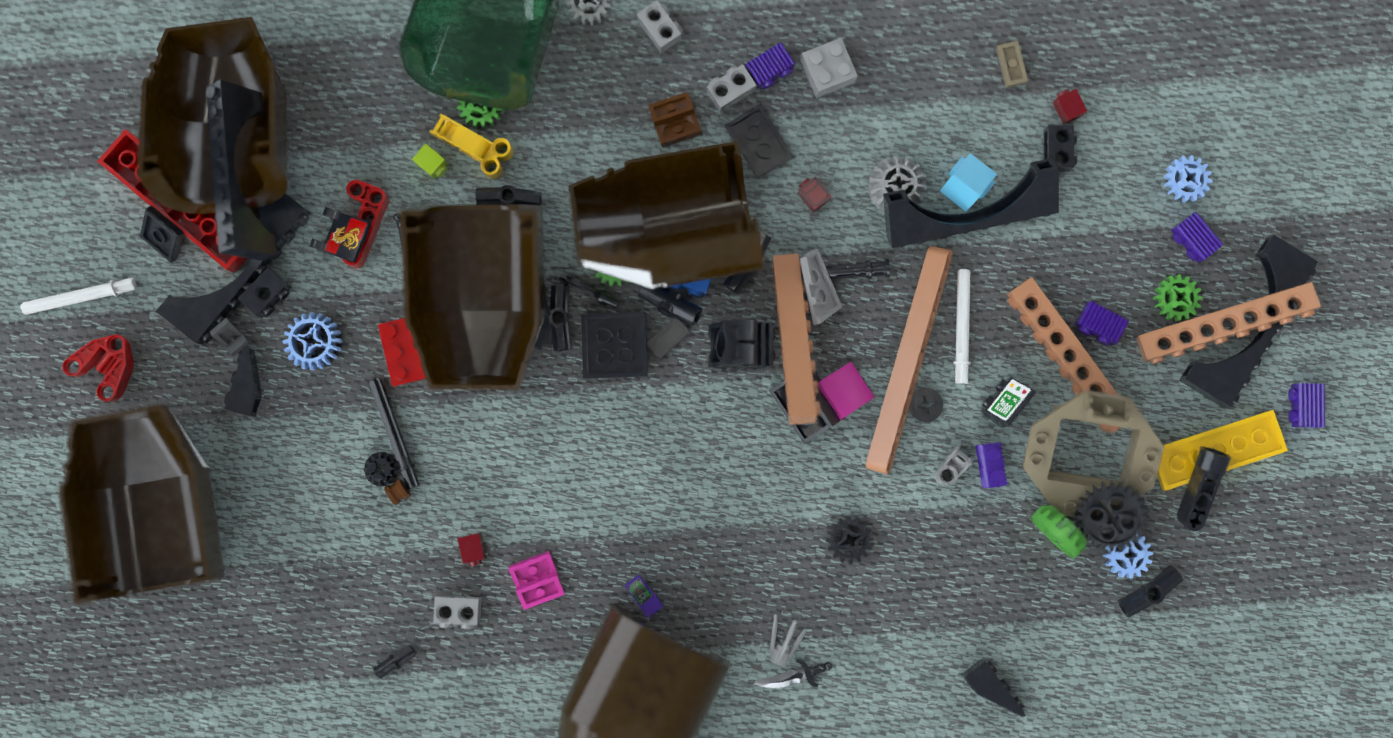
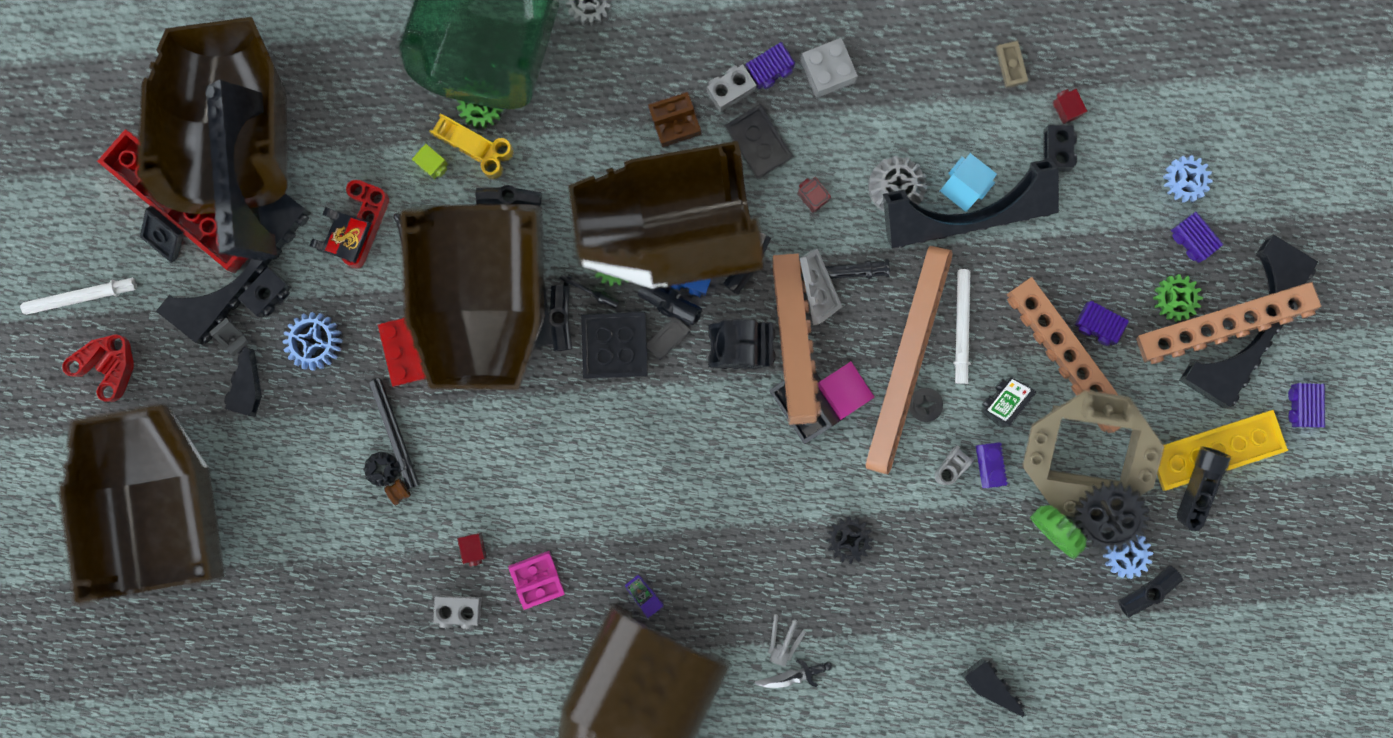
(394, 661): black axle -> none
(656, 28): light grey brick -> none

